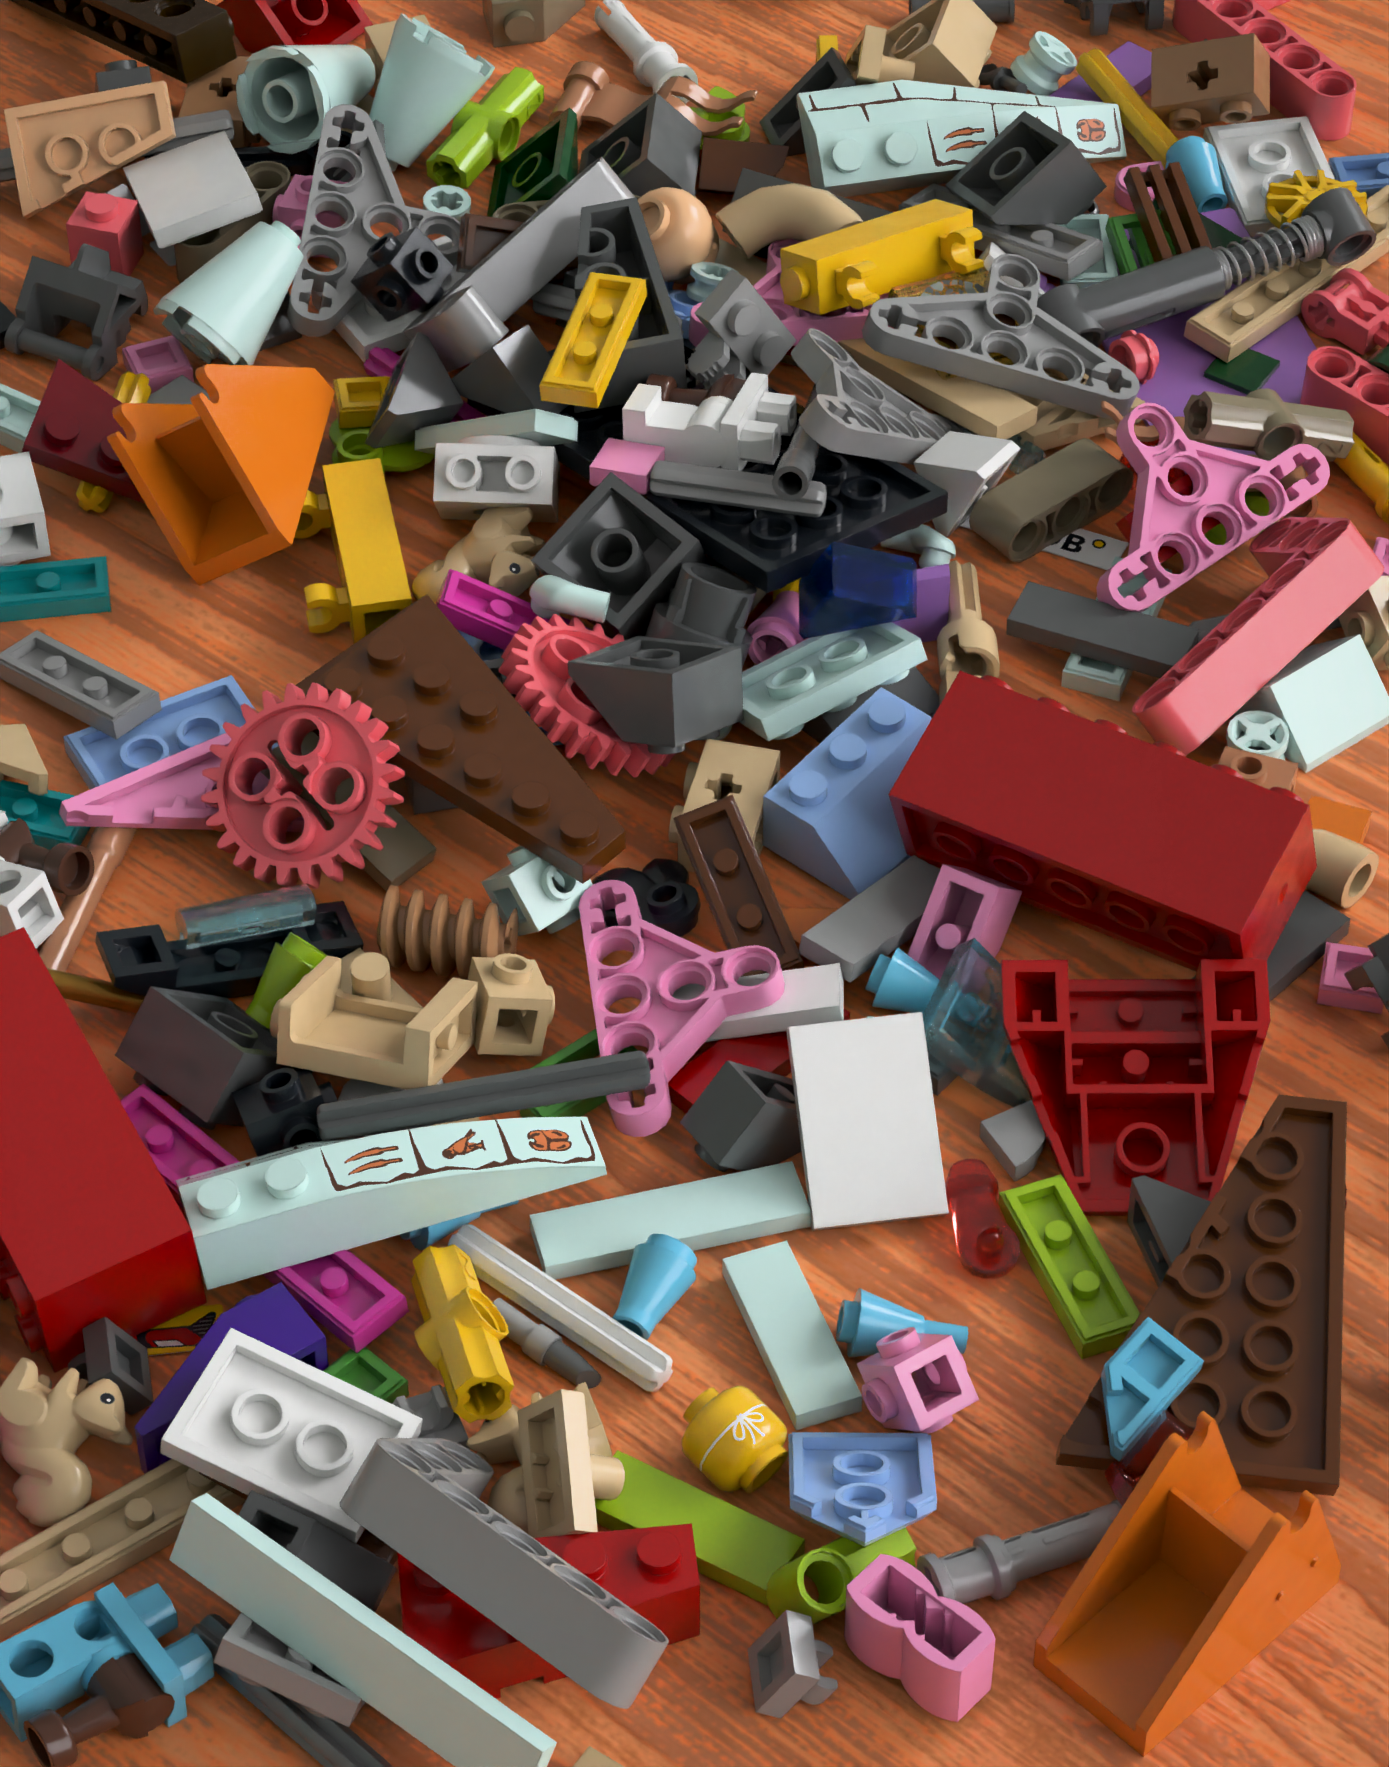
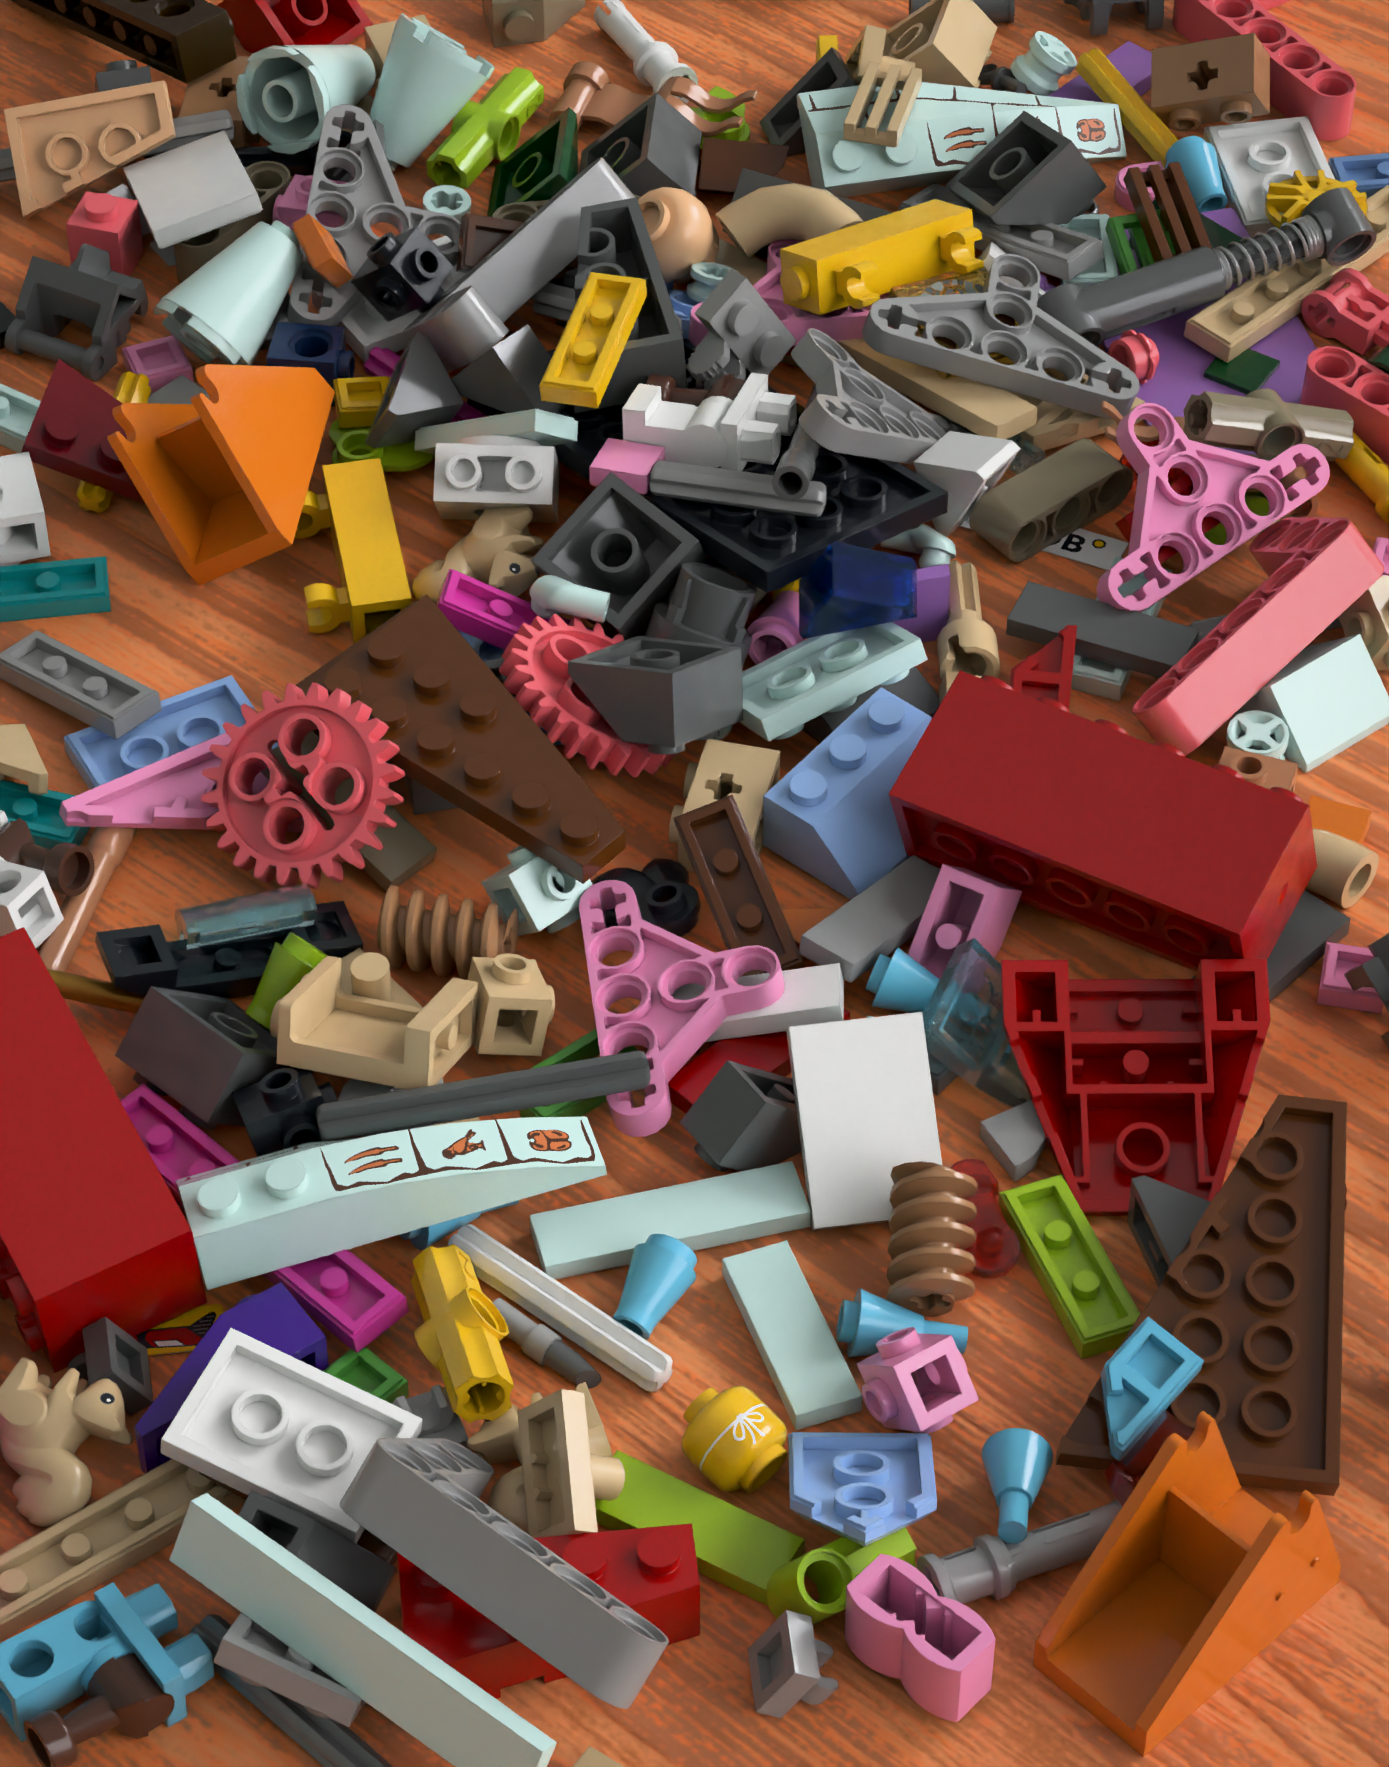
(312, 347): none -> dark blue brick
(322, 251): none -> orange tile
(888, 82): none -> tan tile
(930, 1237): none -> medium nougat piece
(1016, 1469): none -> medium azure cone
(1048, 670): none -> red tile

